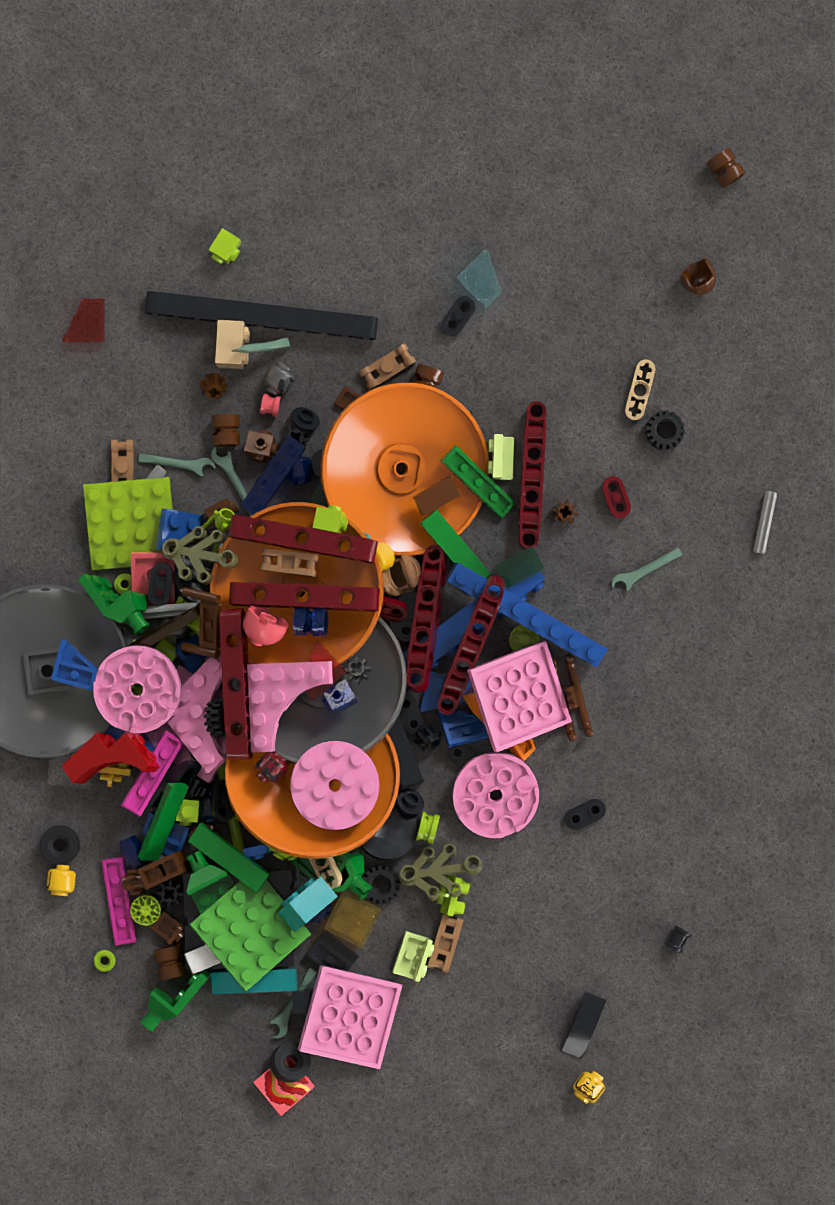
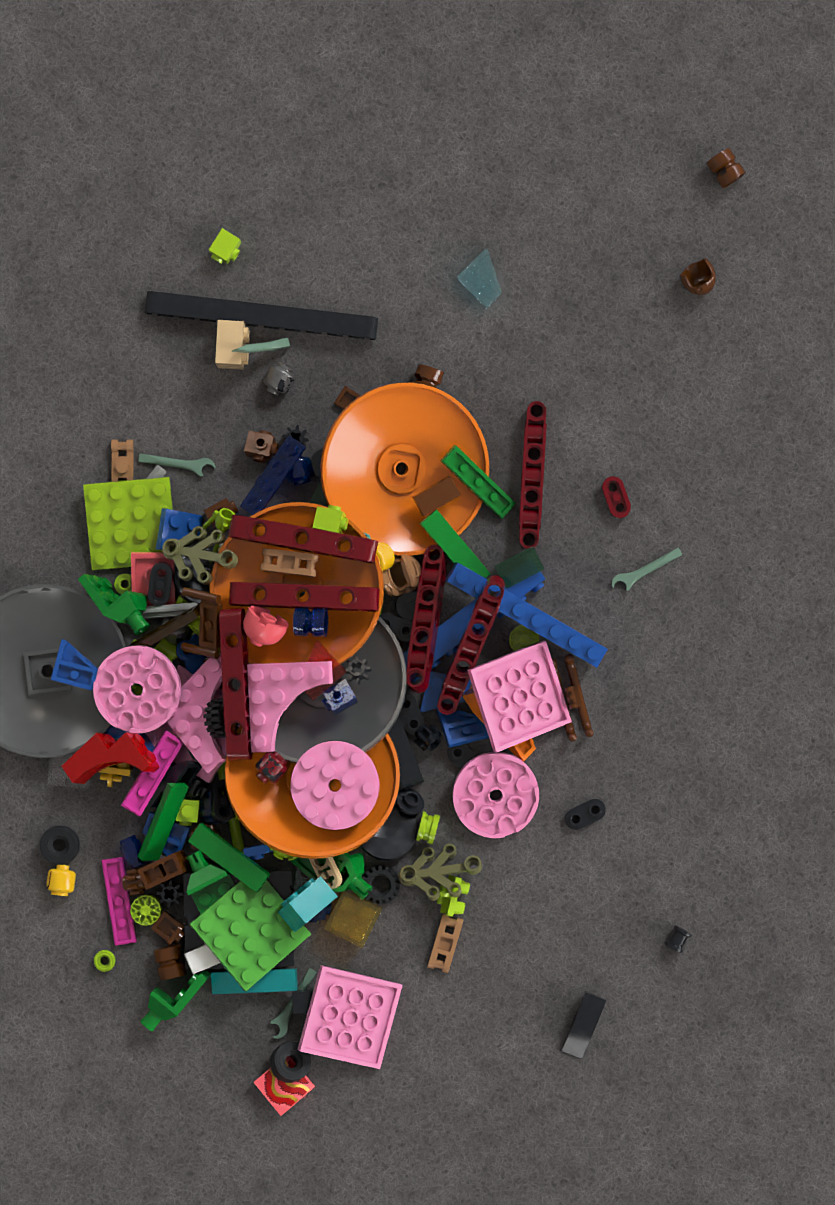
(88, 323): clear red wing -> none
(213, 385): reddish brown gear -> none
(225, 430): reddish brown wheel -> none
(226, 464): sand green piece -> none
(270, 405): coral wheel -> none
(305, 419): black piece -> none
(332, 952): black plate -> none
(387, 367): medium nougat plate -> none
(393, 610): dark red plate -> none
(413, 956): yellowish green bracket -> none
(456, 315): black plate -> none
(502, 457): yellowish green bracket -> none
(568, 517): reddish brown gear -> none
(588, 1087): yellow head -> none
(638, 373): tan beam -> none
(674, 421): black tyre -> none
(765, 522): light grey axle -> none

